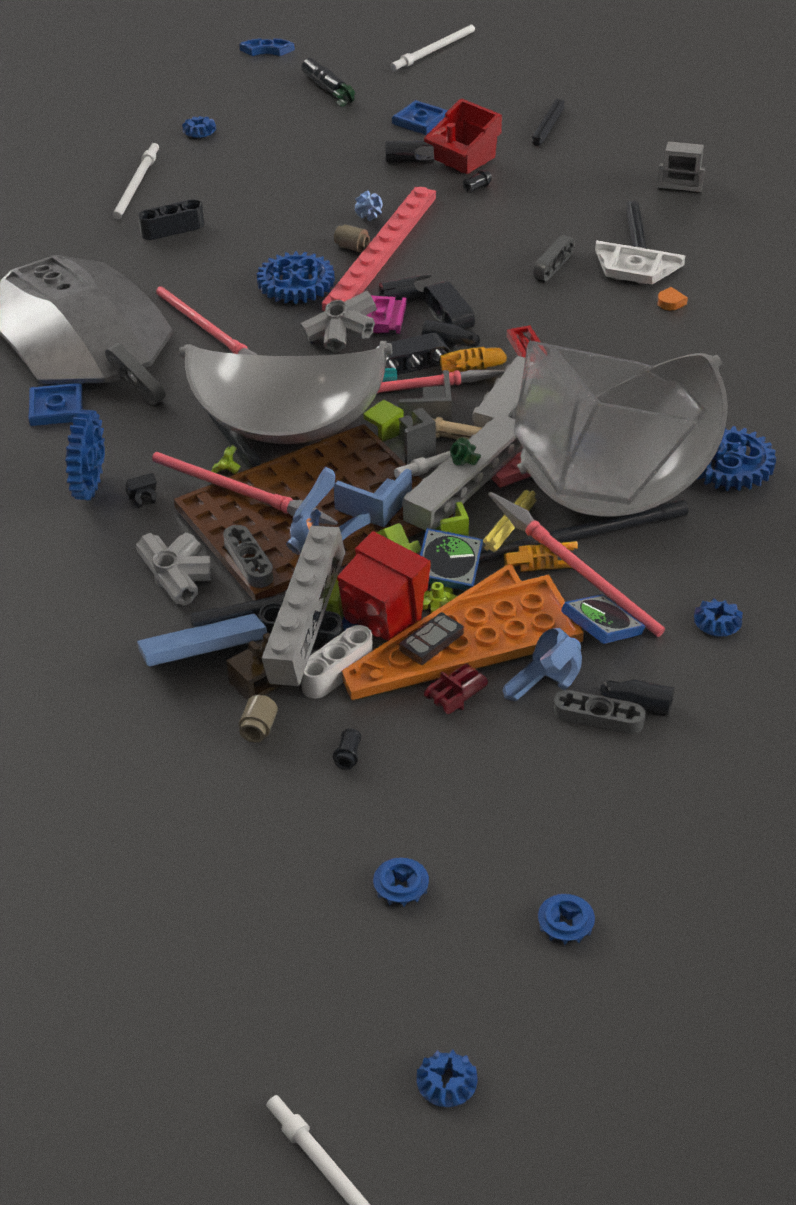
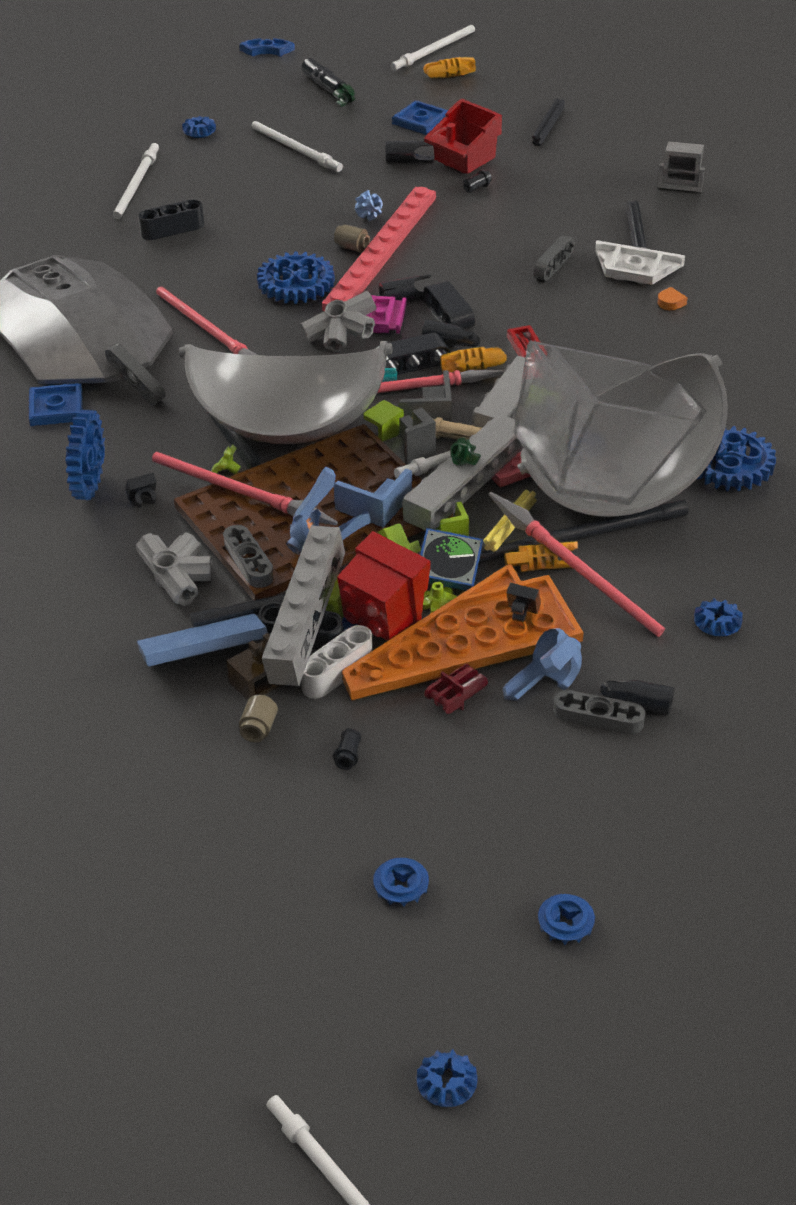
(322, 158): none -> white bar
(431, 638): tile -> none
(450, 67): none -> light orange hinge
(522, 600): none -> black tile
(602, 618): tile -> none

